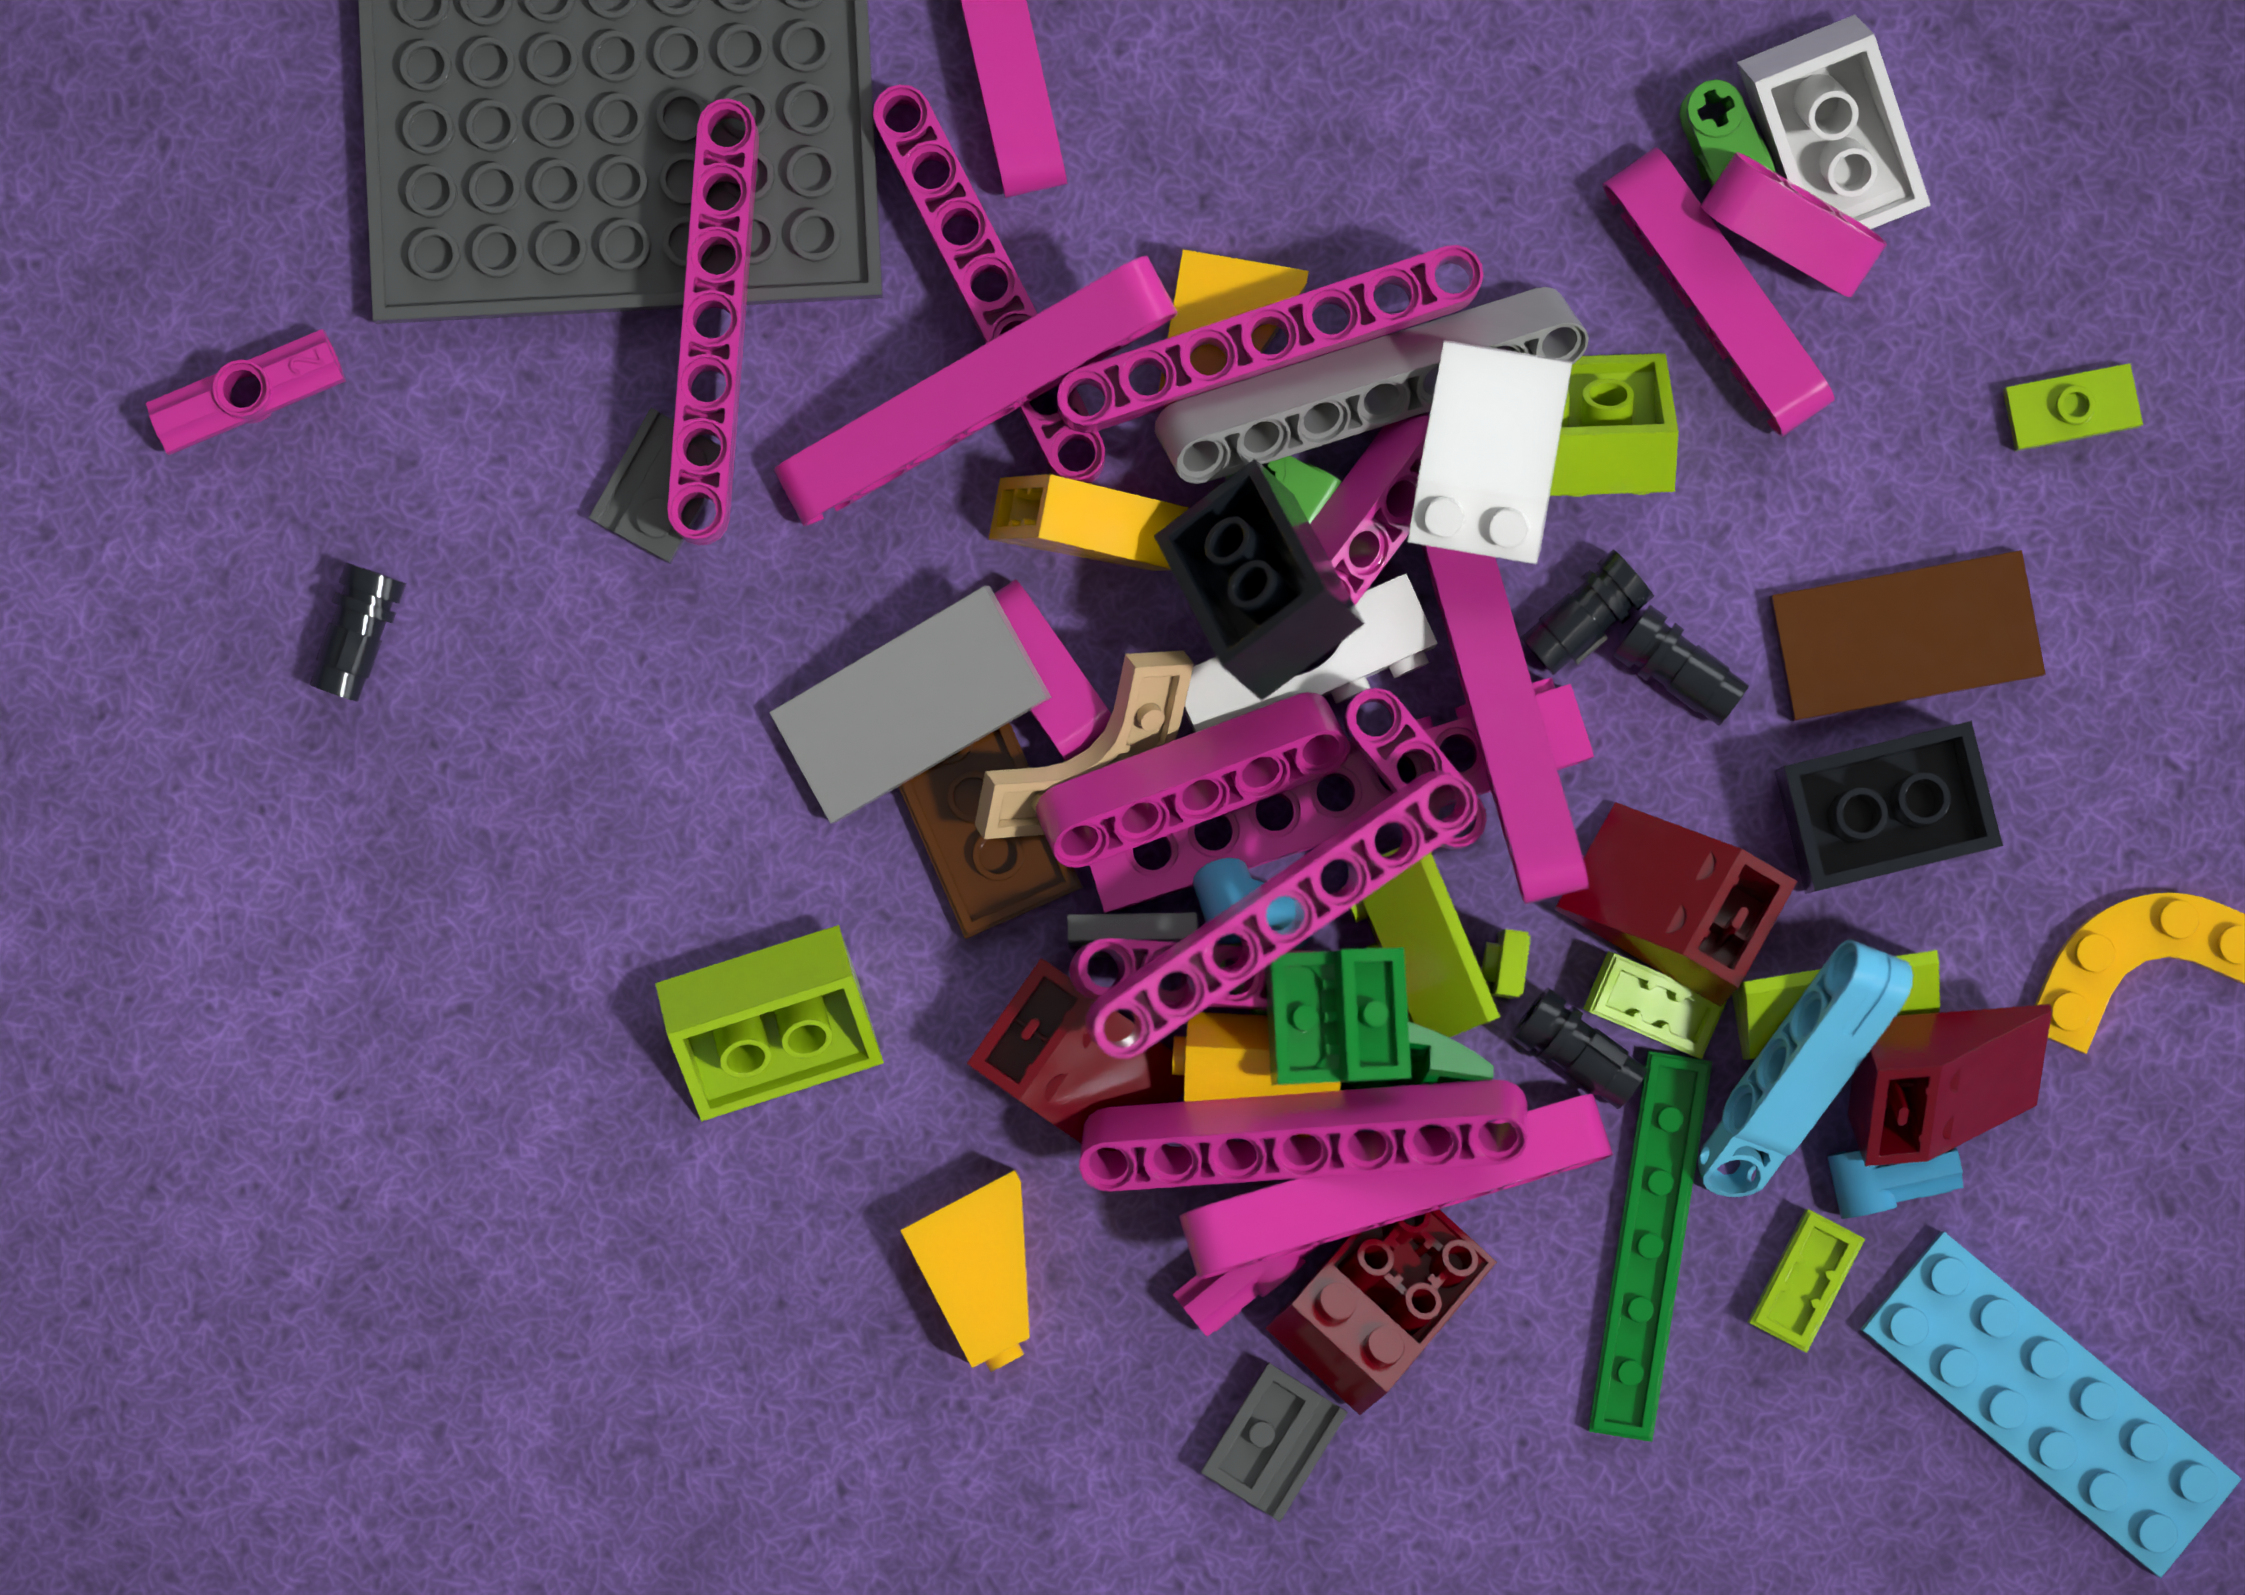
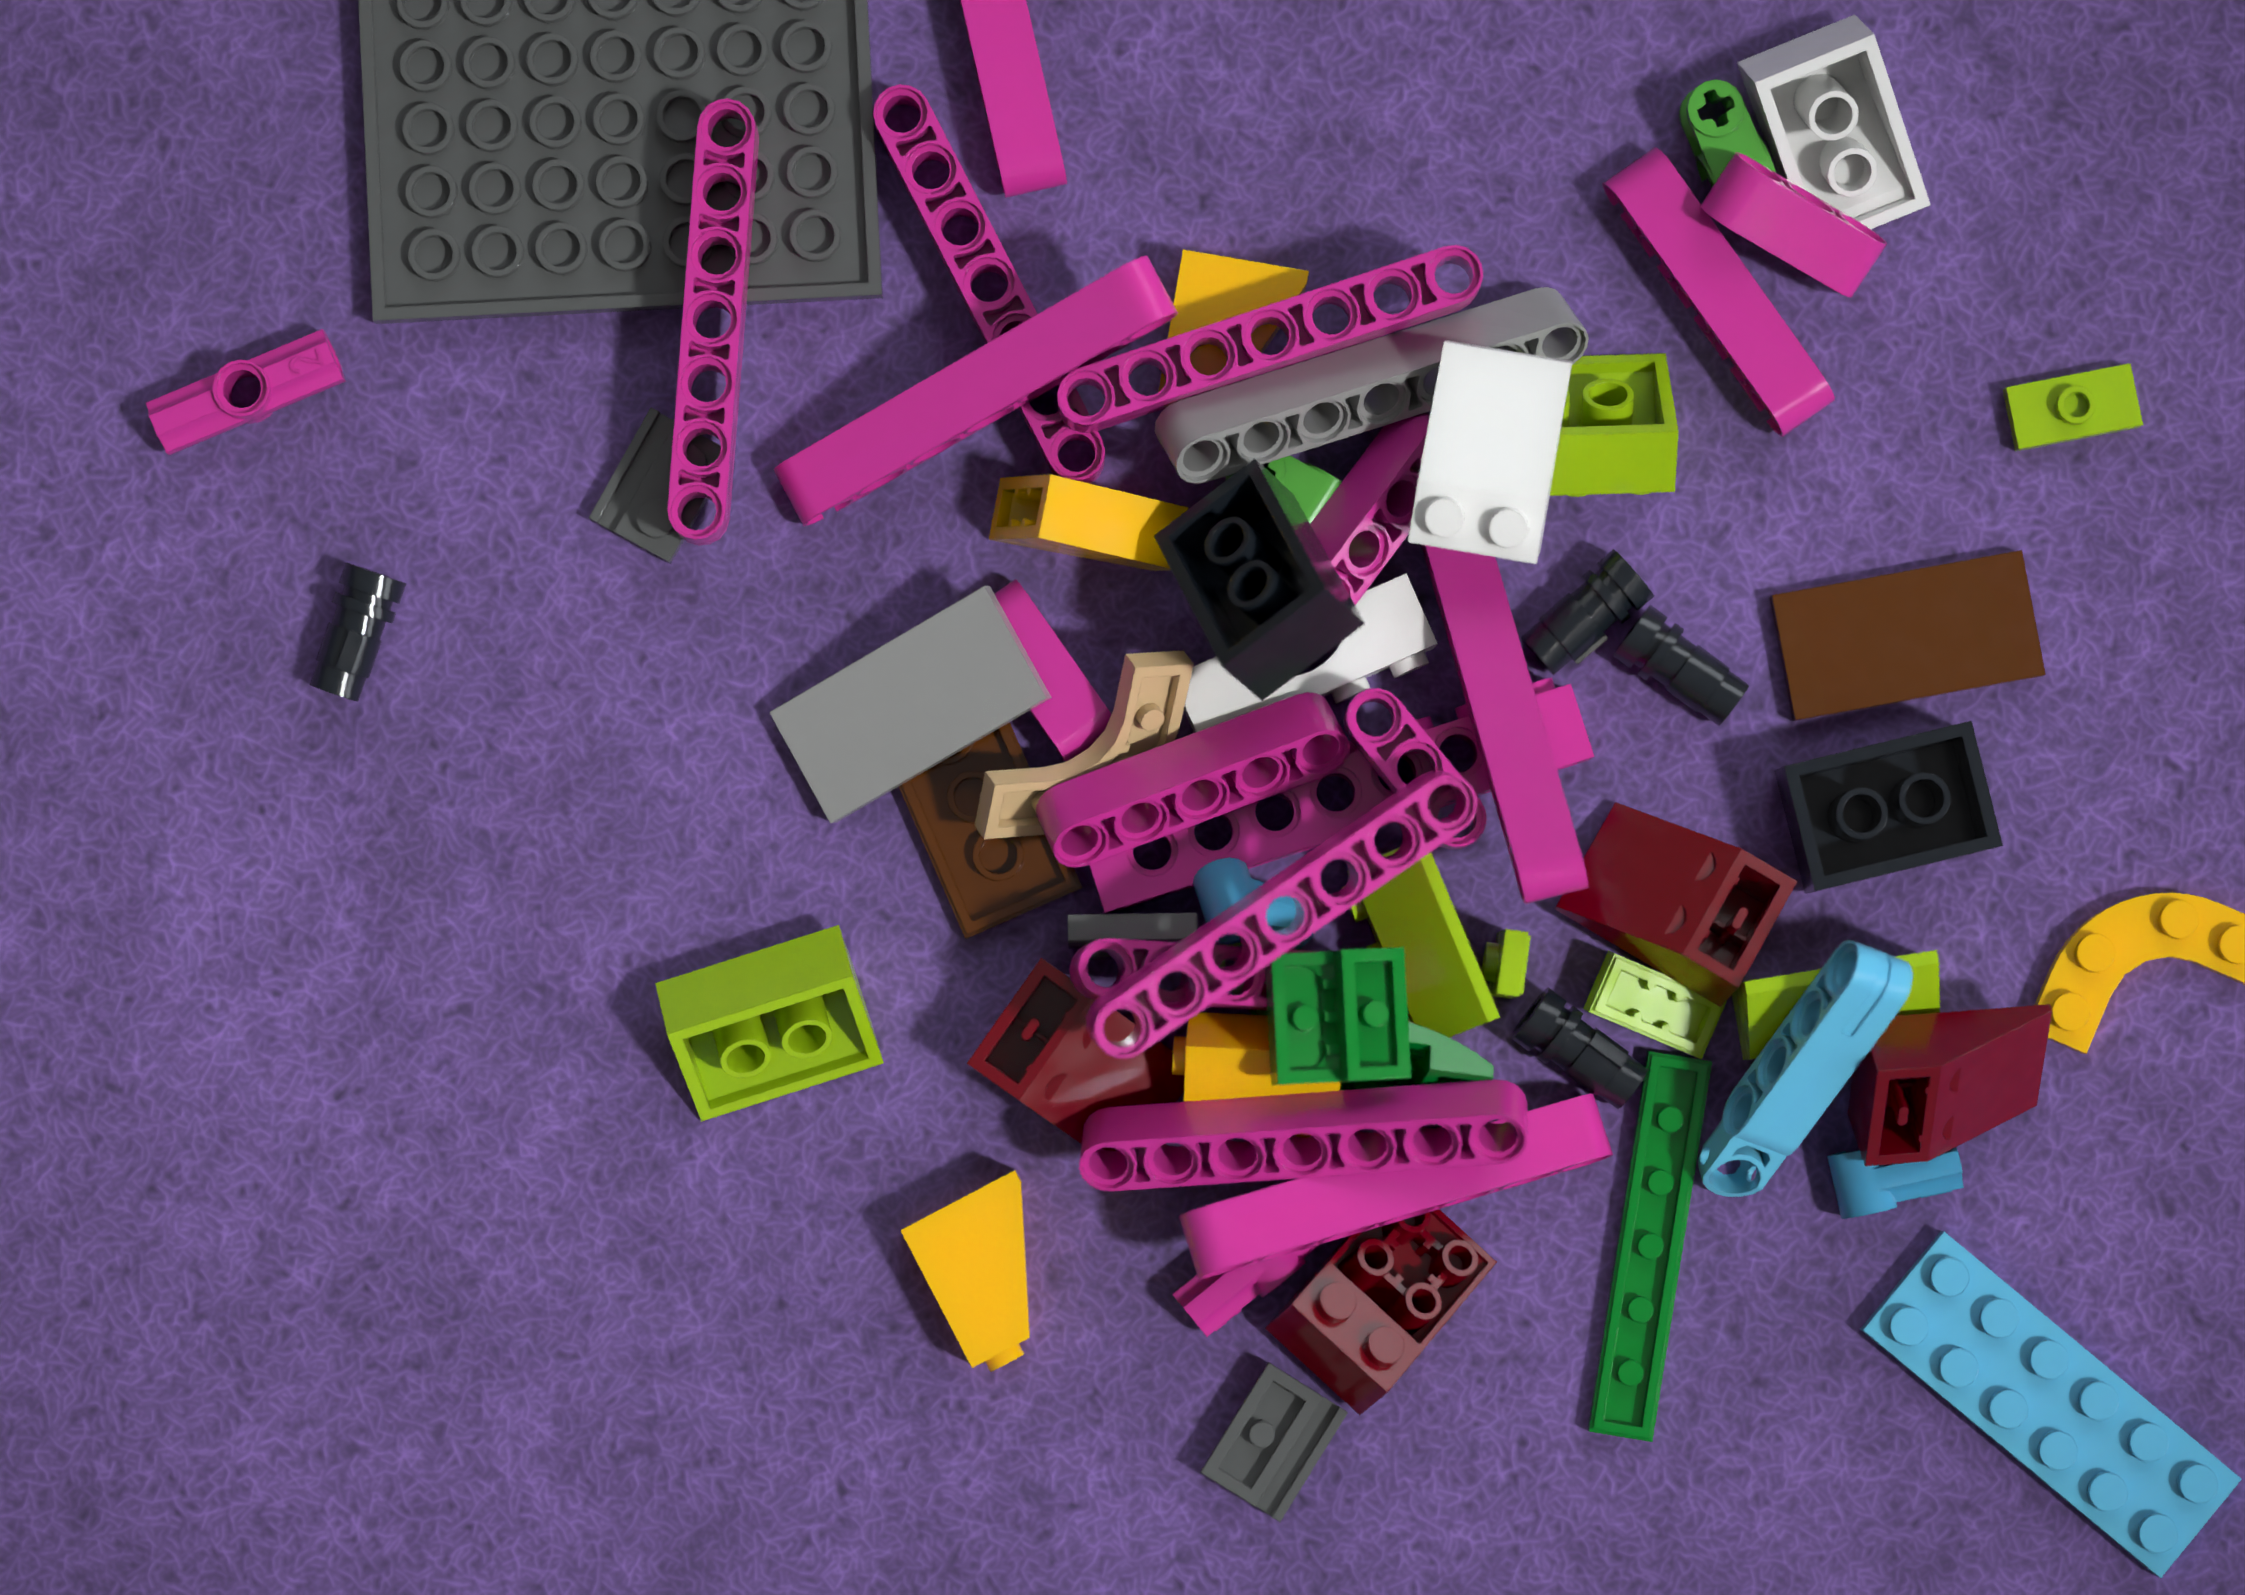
(1806, 1280): lime plate -> none

